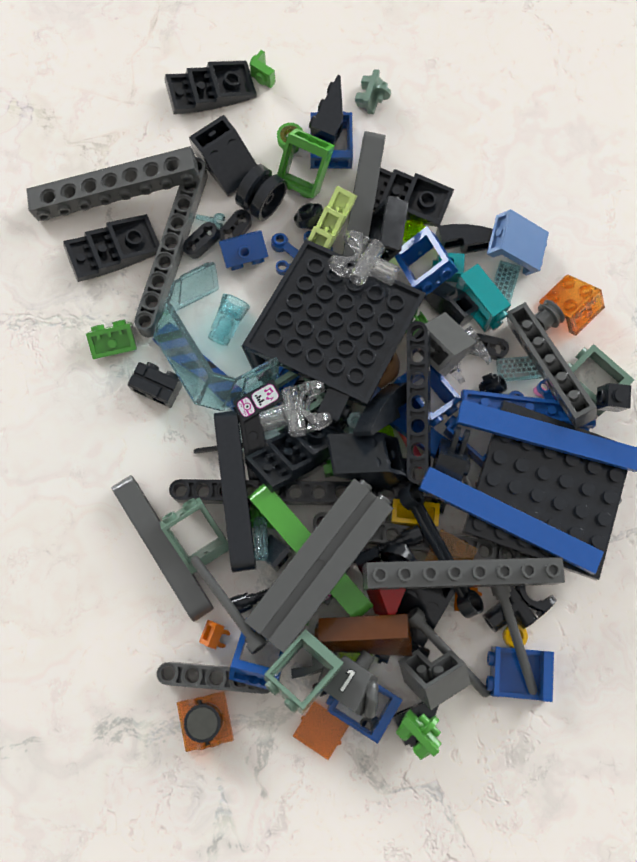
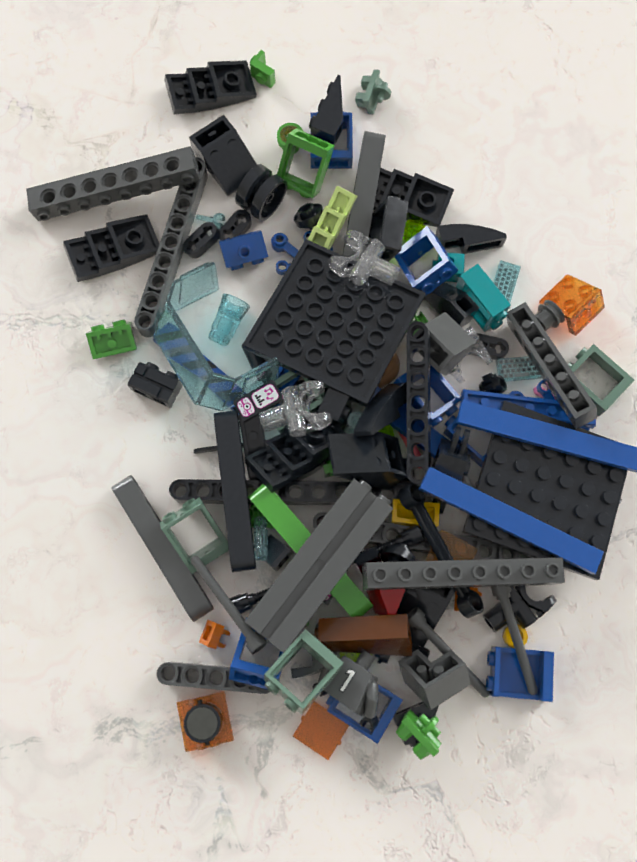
(519, 241): medium blue panel -> none
(613, 397): black brick -> none

